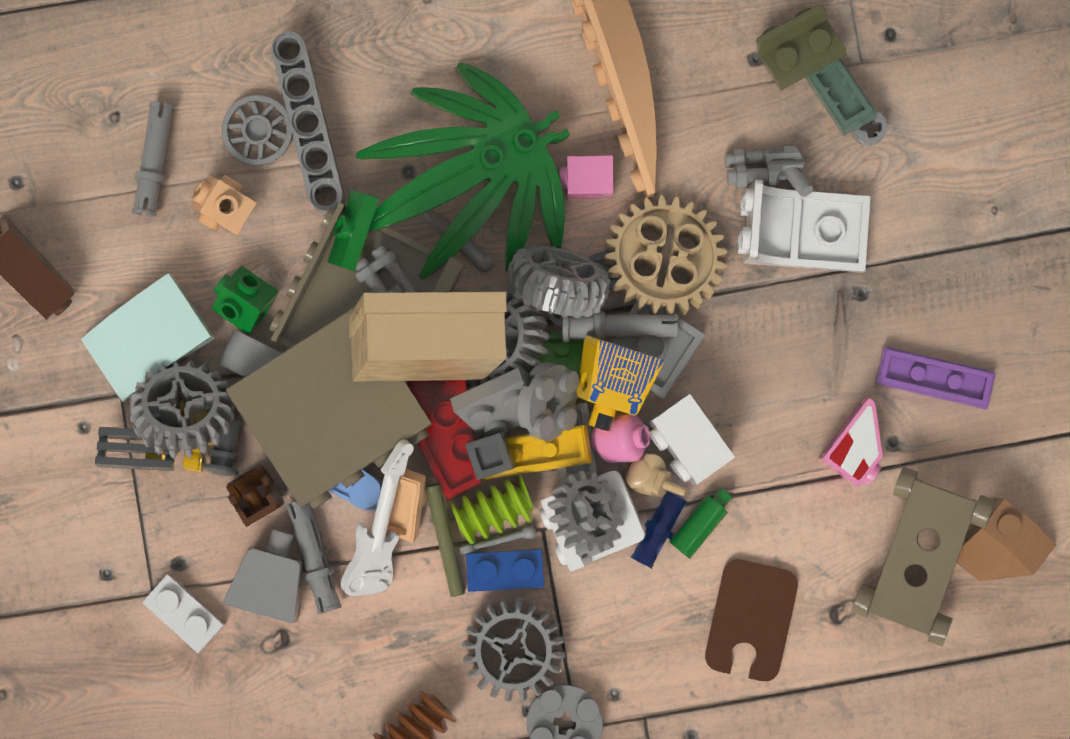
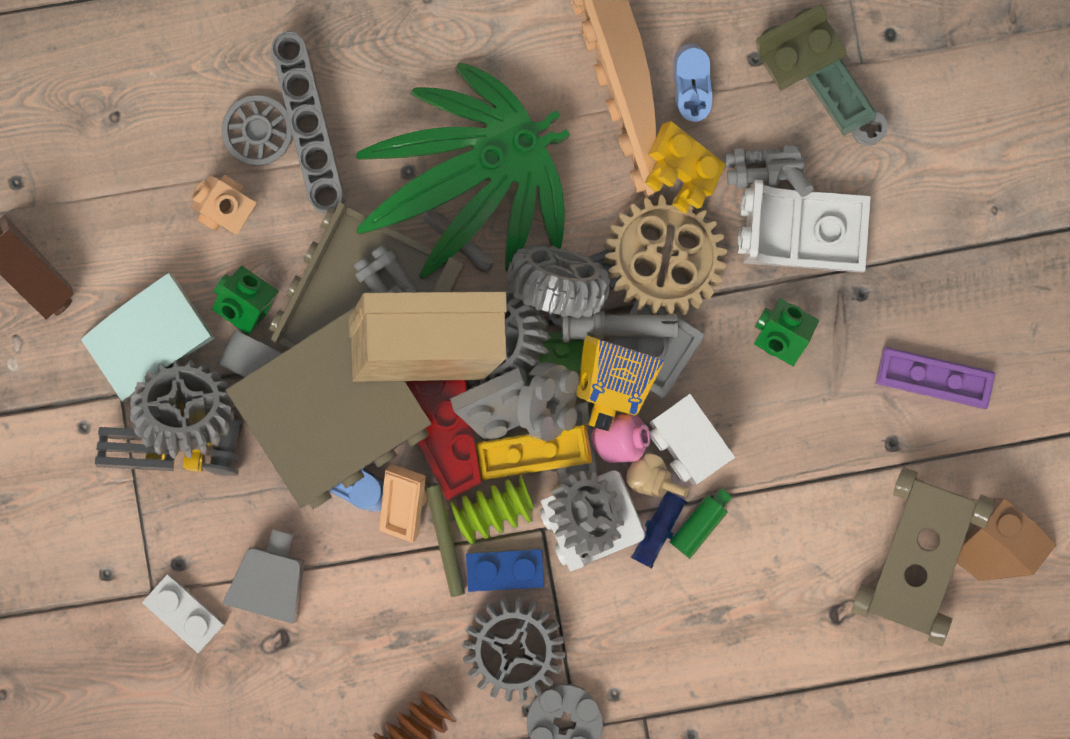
(152, 159): light grey pin -> none
(254, 495): reddish brown hand -> none
(314, 558): light grey pin -> none
(352, 230): green plate -> none
(372, 563): white piece -> none
(490, 455): dark grey plate -> none
(527, 532): light grey hinge -> none
(587, 177): bright pink brick -> none
(688, 160): none -> yellow plate
(692, 101): none -> light blue piece
(754, 609): reddish brown piece -> none
(785, 331): none -> green brick
(856, 446): slope -> none

